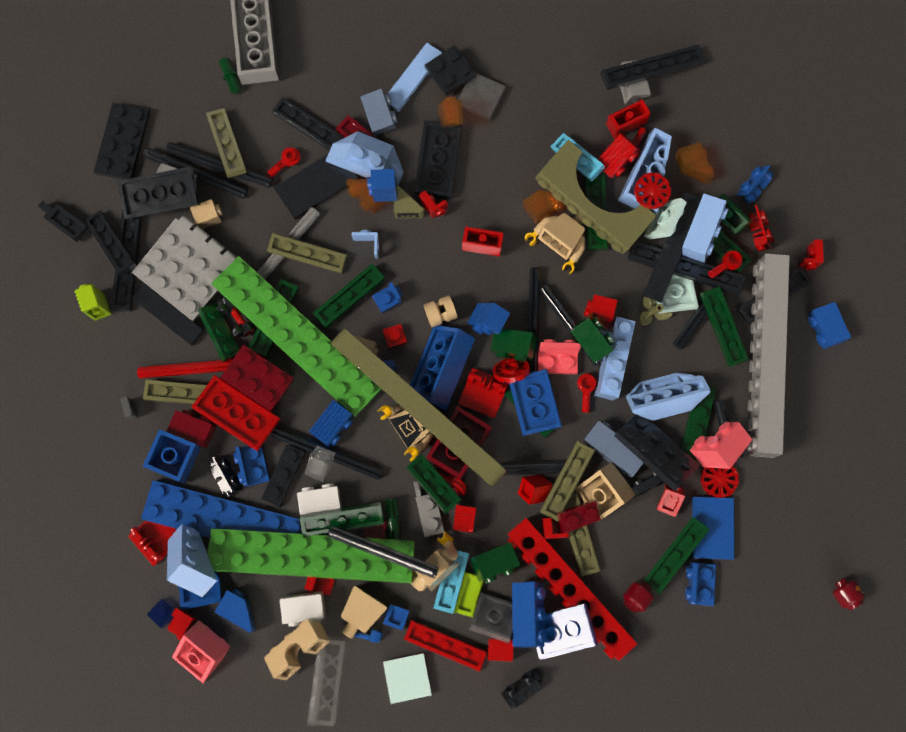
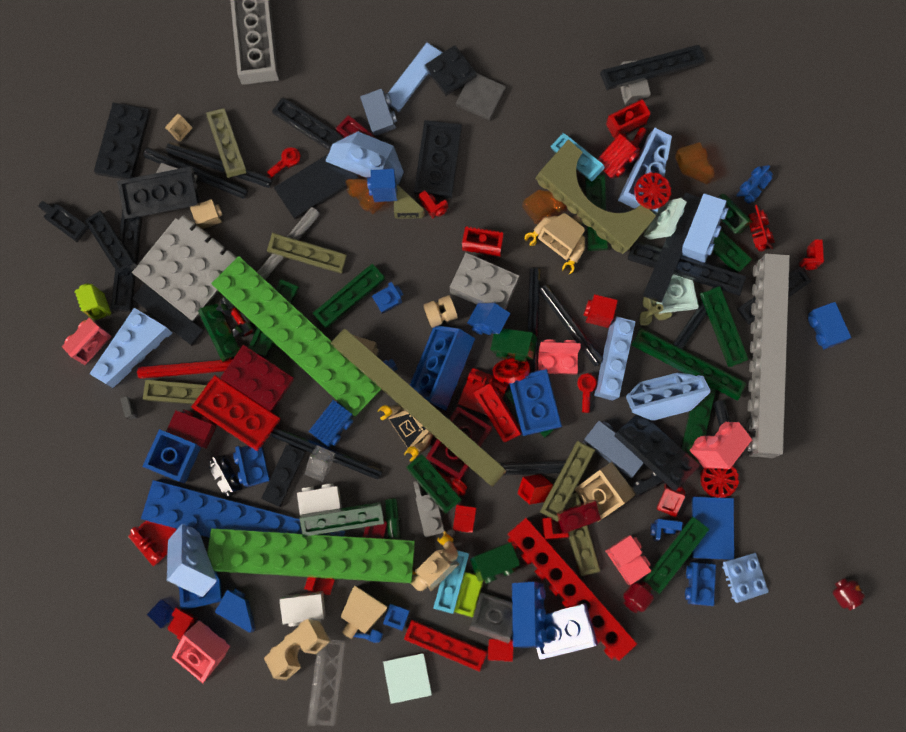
(86, 341): none -> coral slope
(129, 347): none -> light blue wedge
(178, 127): none -> tan tile
(230, 75): dark green axle -> none
(367, 235): light blue bracket -> none
(383, 552): black axle -> none
(394, 336): red plate -> none
(450, 112): clear orange slope -> none
(483, 282): none -> light grey brick
(497, 412): none -> red plate
(515, 692): black hinge -> none
(594, 337): dark green brick -> none
(627, 559): none -> coral brick
(669, 527): none -> blue bracket
(688, 363): none -> dark green tile
(731, 260): red plate -> none
(745, 577): none -> light blue hinge

